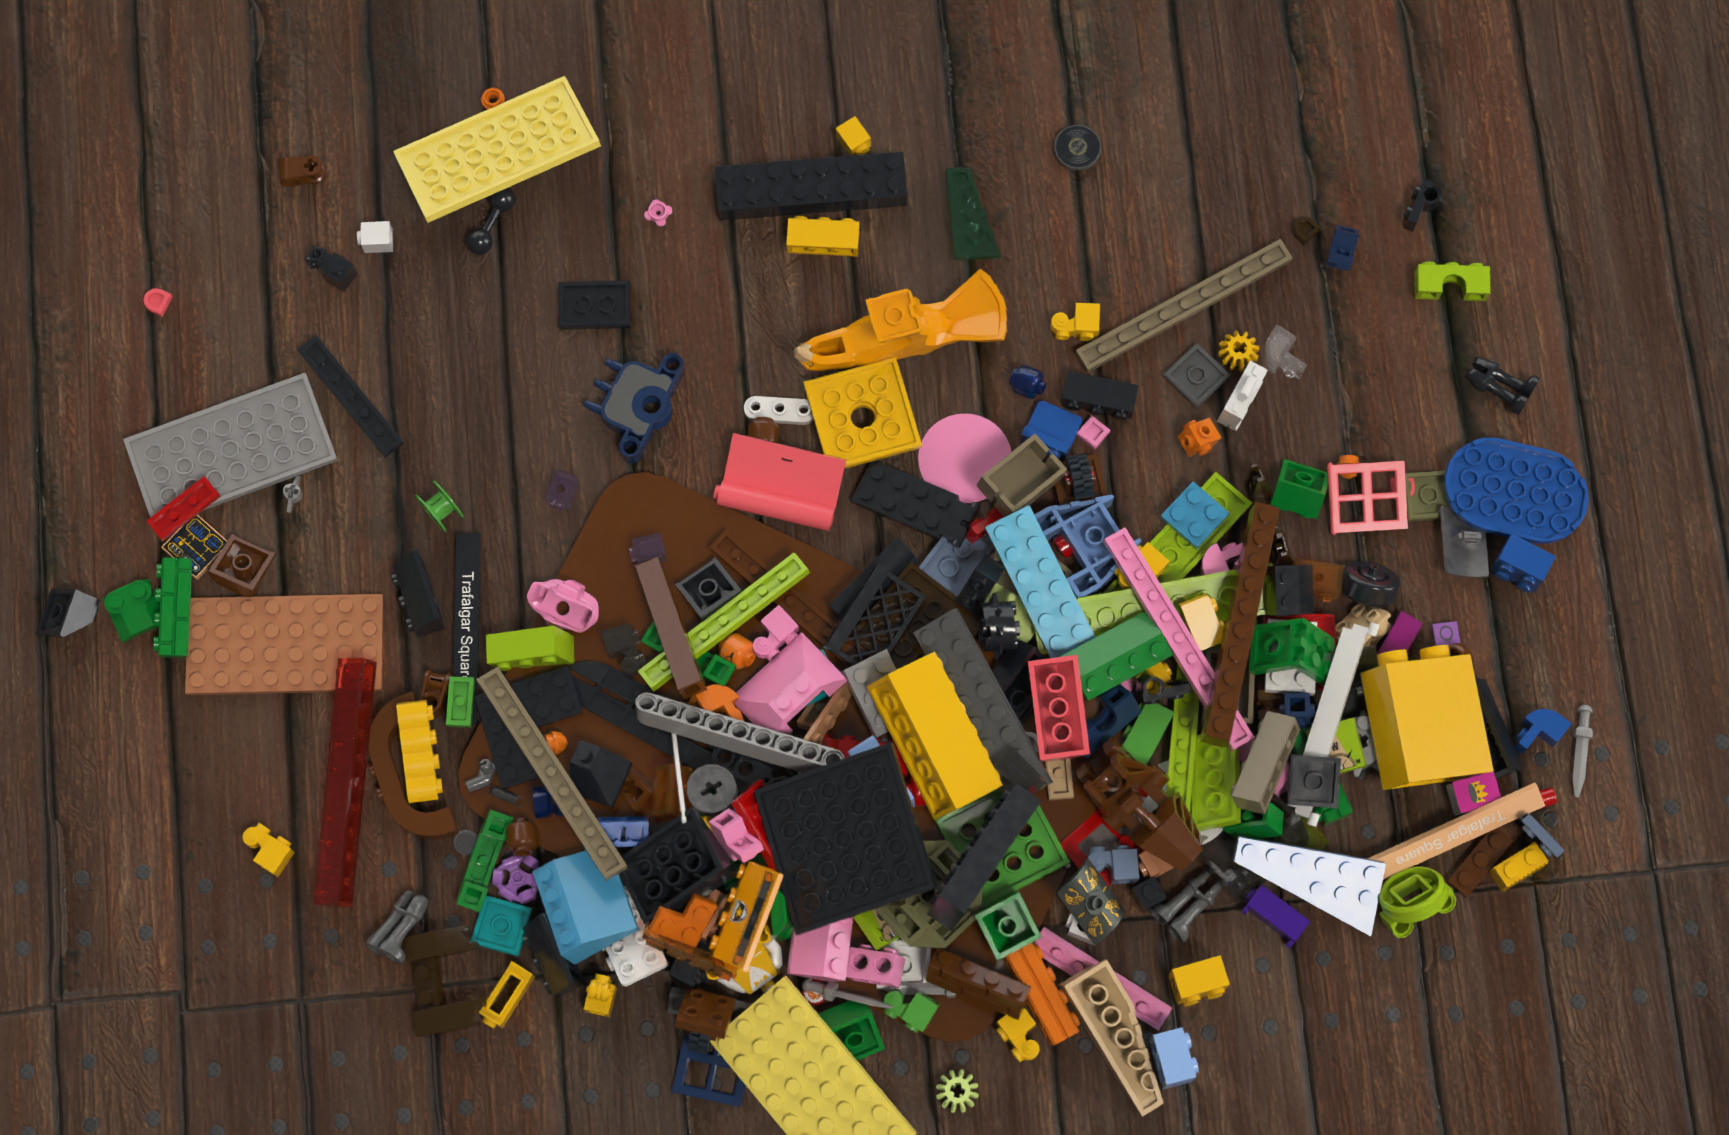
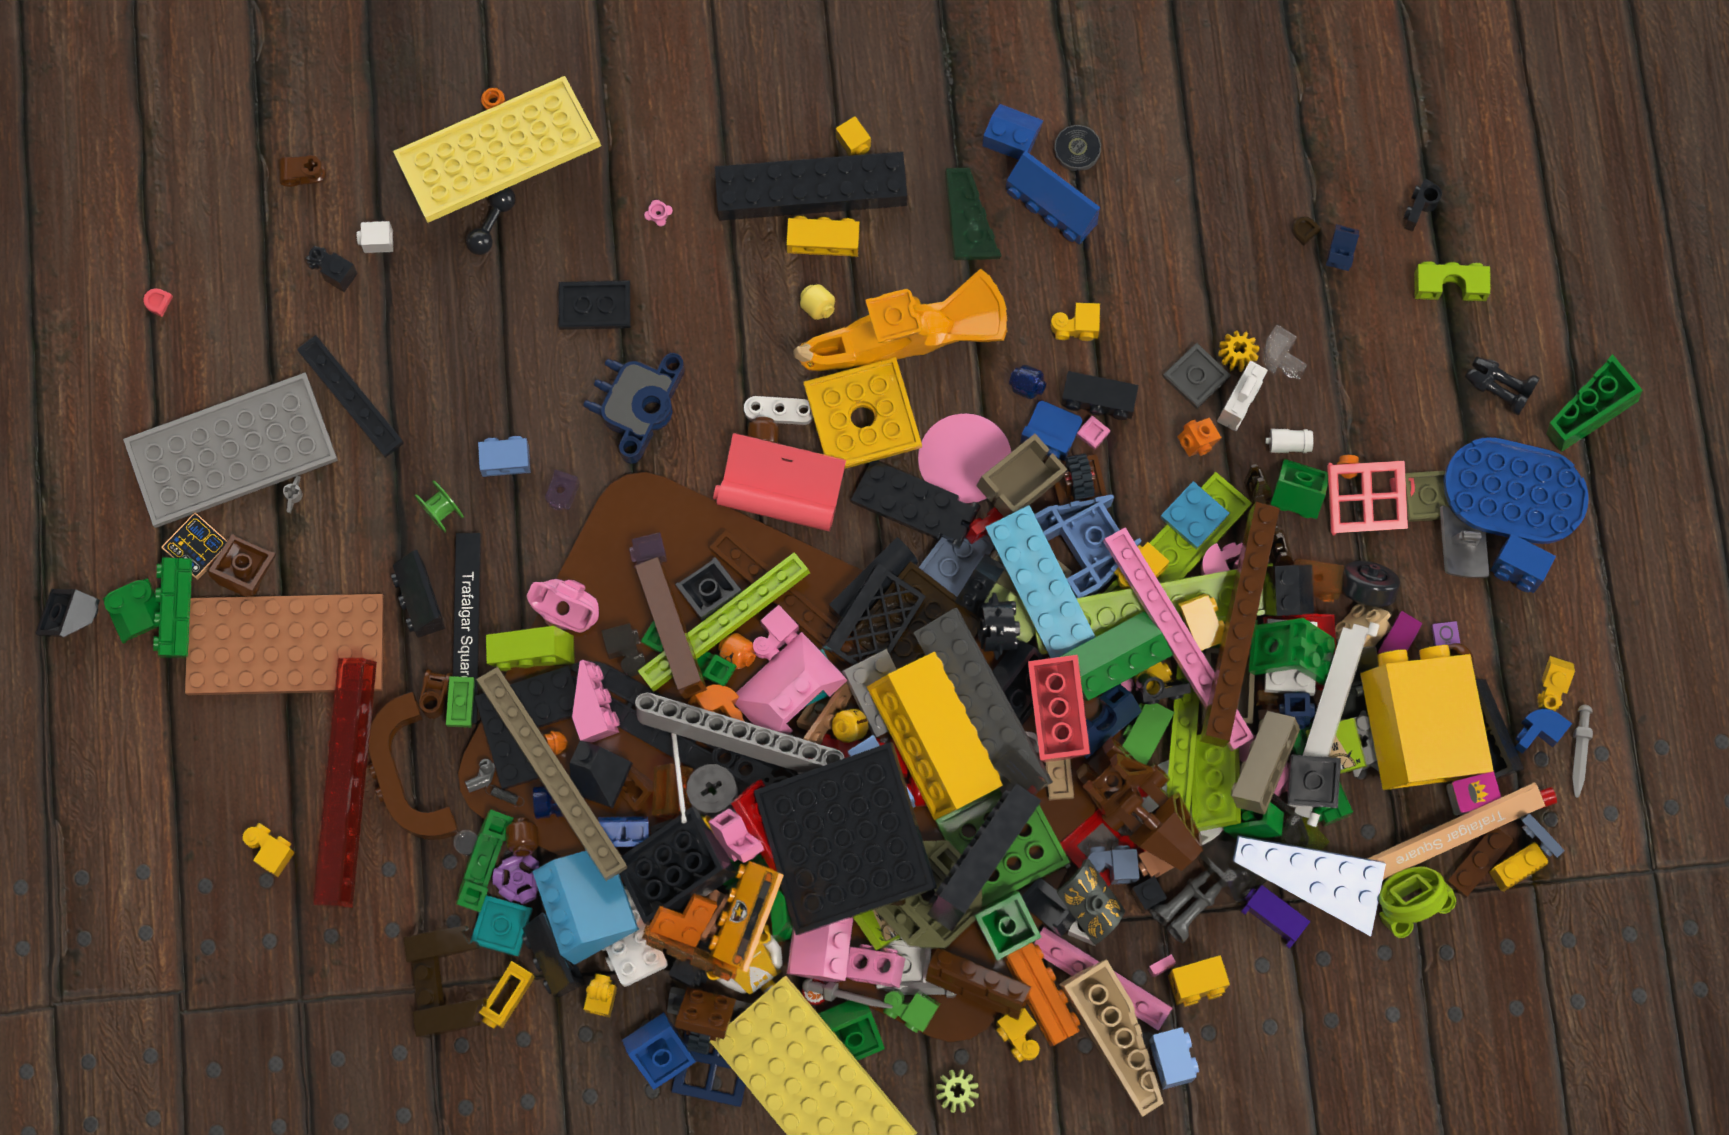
(183, 508): red plate -> none
(411, 909): dark grey piece -> none
(417, 751): yellow brick -> none
(504, 456): none -> medium blue brick
(591, 705): none -> bright pink slope
(658, 1051): none -> blue slope
(817, 301): none -> light yellow head
(850, 725): none -> yellow head
(1011, 132): none -> blue slope
(1048, 907): none -> black panel
(1052, 198): none -> blue slope
(1062, 546): red tile -> none
(1161, 966): none -> bright pink tile
(1183, 305): dark tan plate -> none
(1290, 441): none -> white piece
(1556, 681): none -> yellow brick
(1596, 403): none -> green wedge

